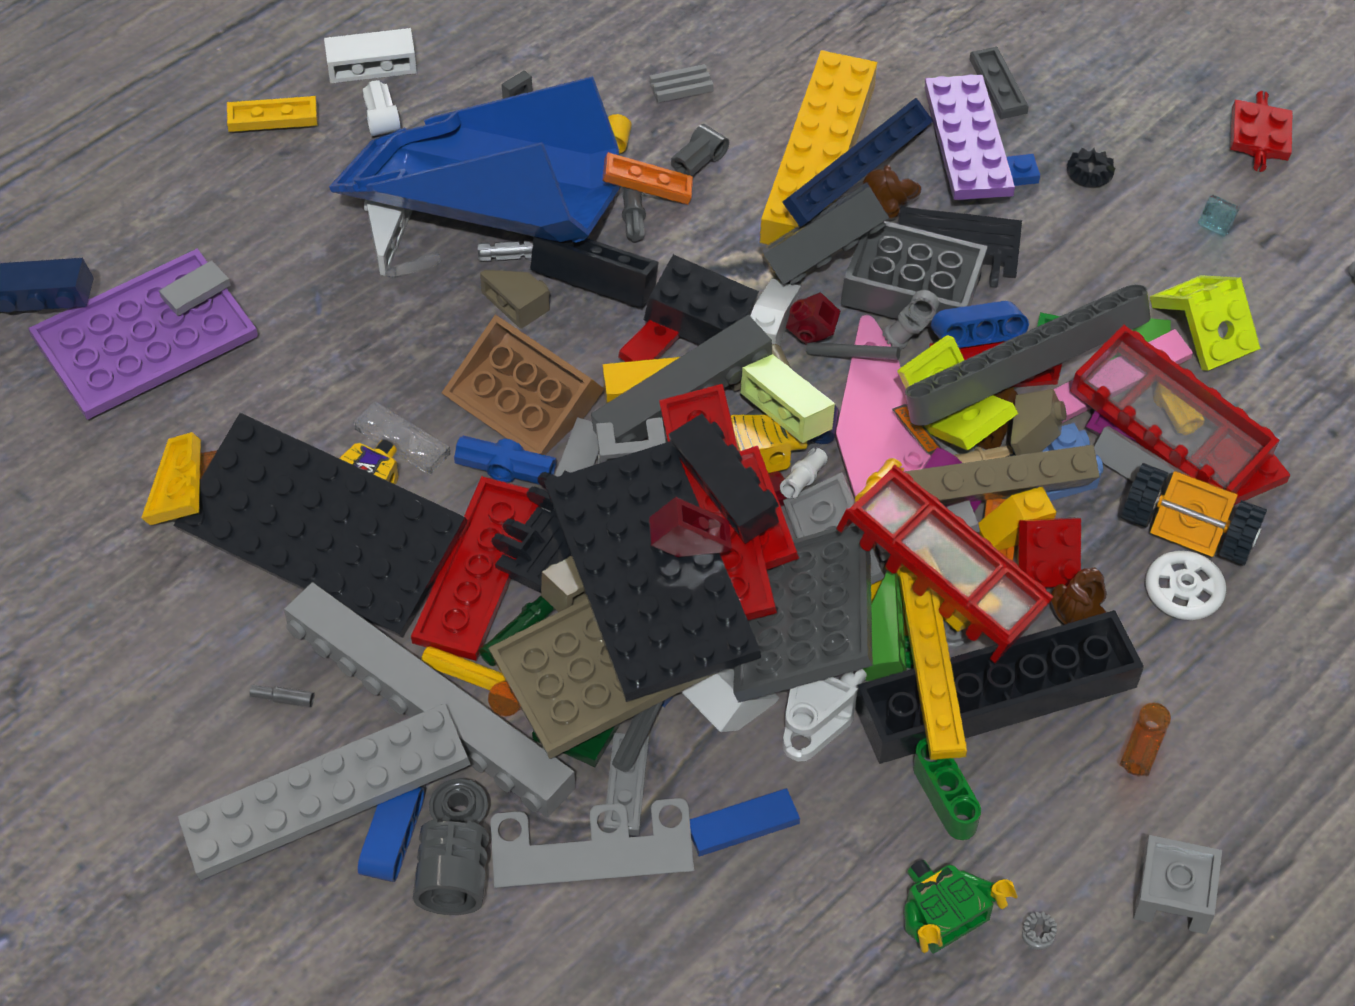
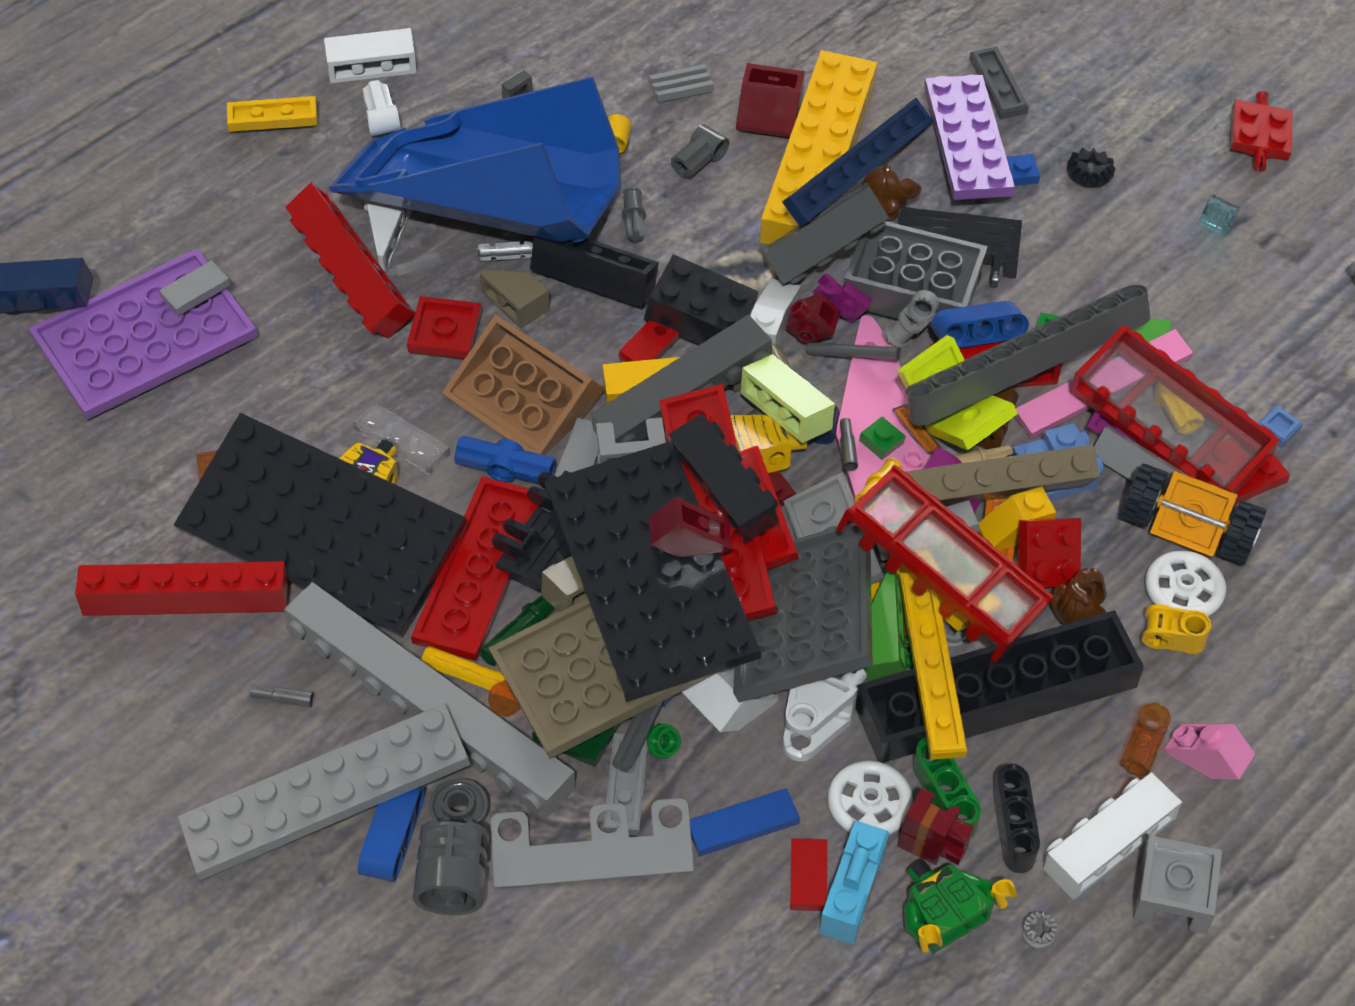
(176, 481): yellow wing -> none
(182, 588): none -> red brick
(349, 261): none -> red brick
(444, 327): none -> red plate
(647, 178): orange tile -> none
(670, 744): none -> green plate
(770, 100): none -> dark red slope
(803, 473): white pin -> none
(808, 874): none -> red tile
(846, 298): none -> magenta plate
(848, 445): none -> flat silver pin
(854, 775): none -> white plate
(854, 882): none -> medium azure piece
(882, 438): none -> green plate
(934, 832): none -> dark red hips
(1012, 832): none -> black beam
(1037, 421): dark tan slope -> none
(1111, 835): none -> white brick
(1175, 629): none -> yellow piece
(1206, 305): neon yellow bracket -> none
(1211, 749): none -> bright pink slope
(1282, 425): none -> medium blue tile

